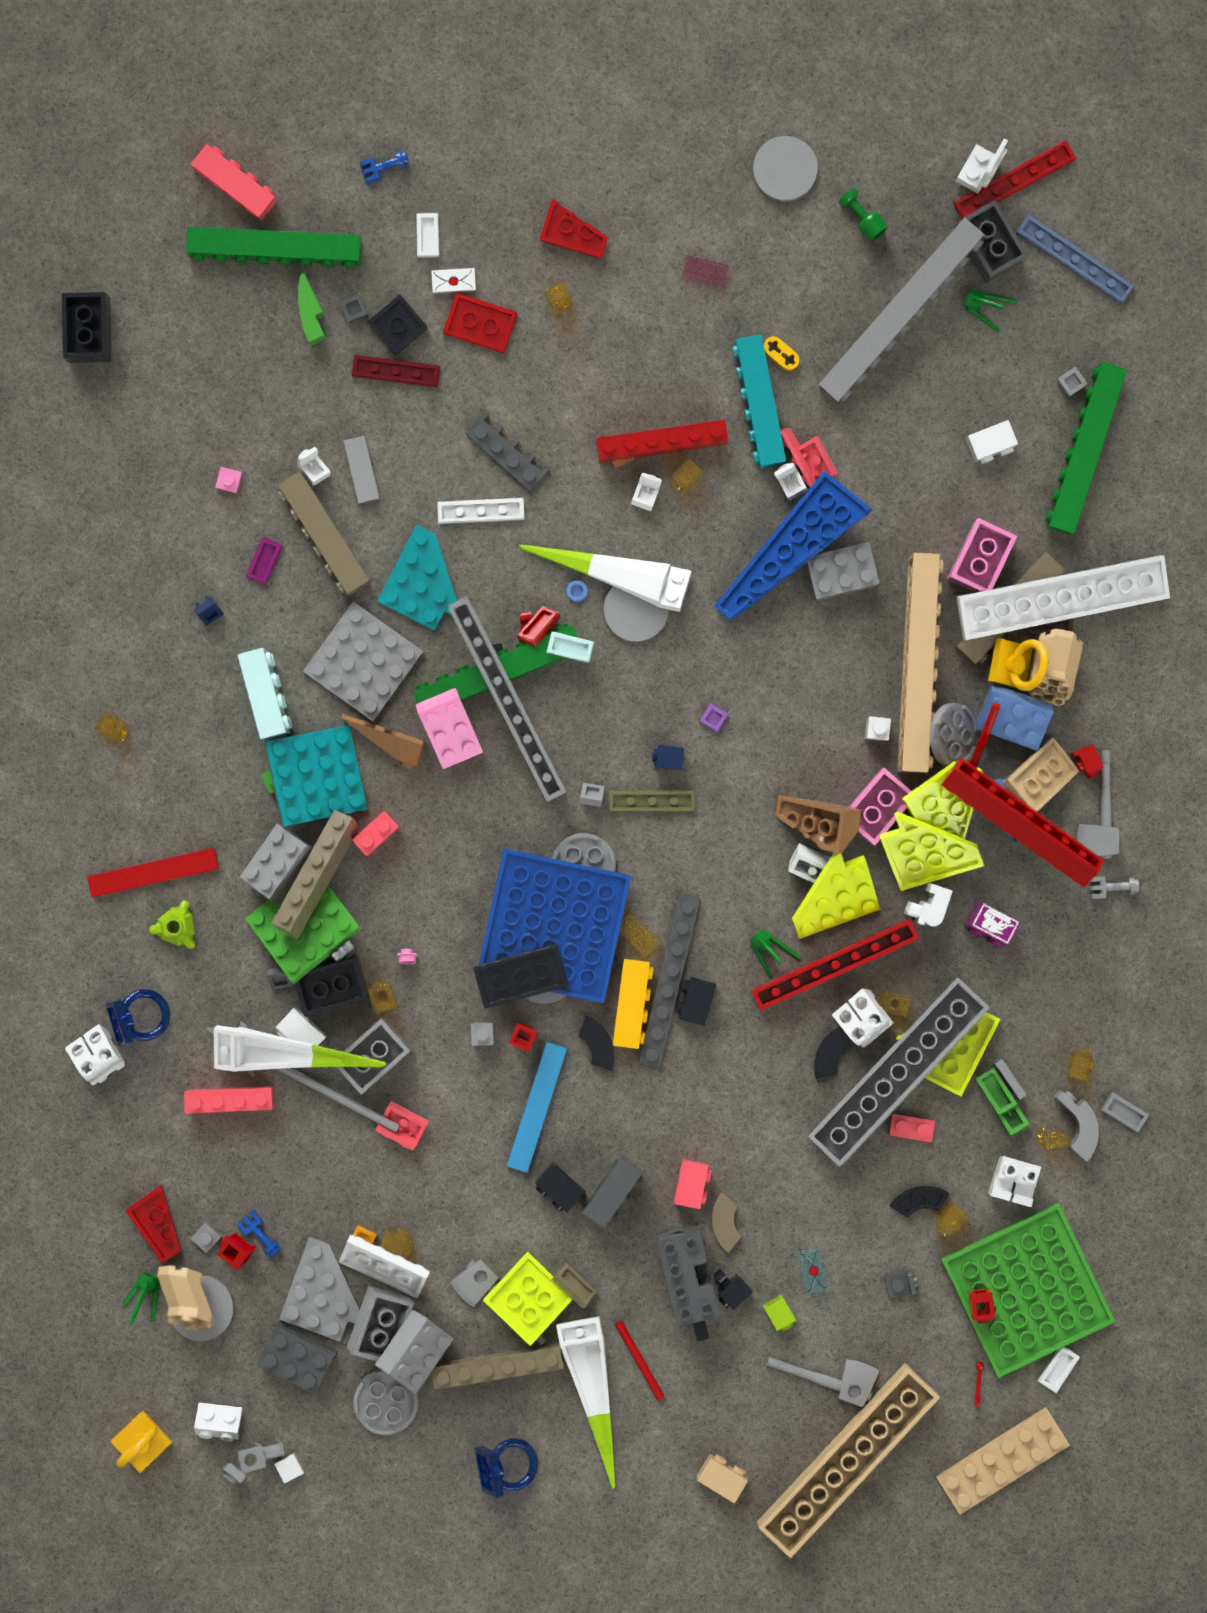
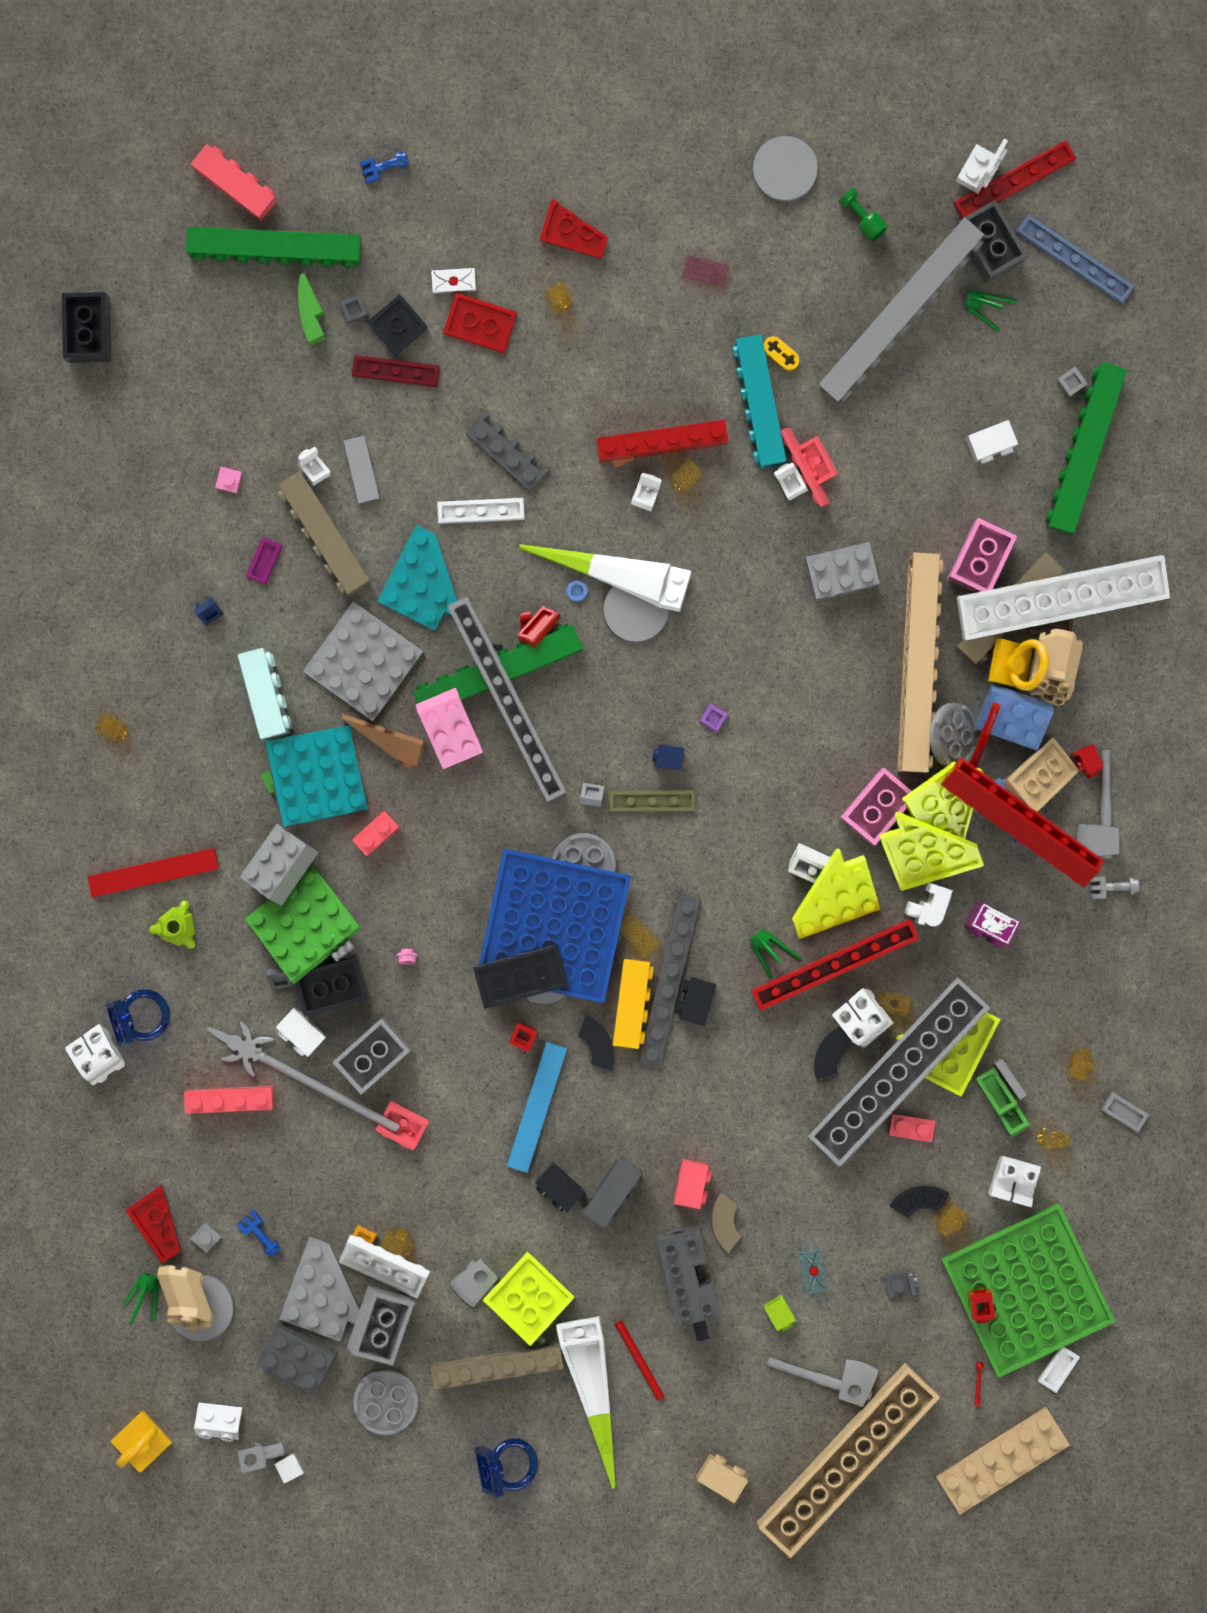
(232, 1474): light grey plate -> none
(235, 1251): red brick -> none
(253, 1050): white plate -> none
(315, 874): dark tan brick -> none
(379, 1004): clear yellow brick -> none
(414, 1351): light grey brick -> none
(427, 235): white tile -> none
(482, 1033): light grey brick -> none
(570, 647): light aqua tile -> none
(574, 1285): dark tan tile -> none
(733, 1290): black brick -> none
(810, 527): blue wing -> none
(822, 822): medium nougat wedge -> none
(877, 728): white brick -> none
(1087, 1129): light grey arch -> none

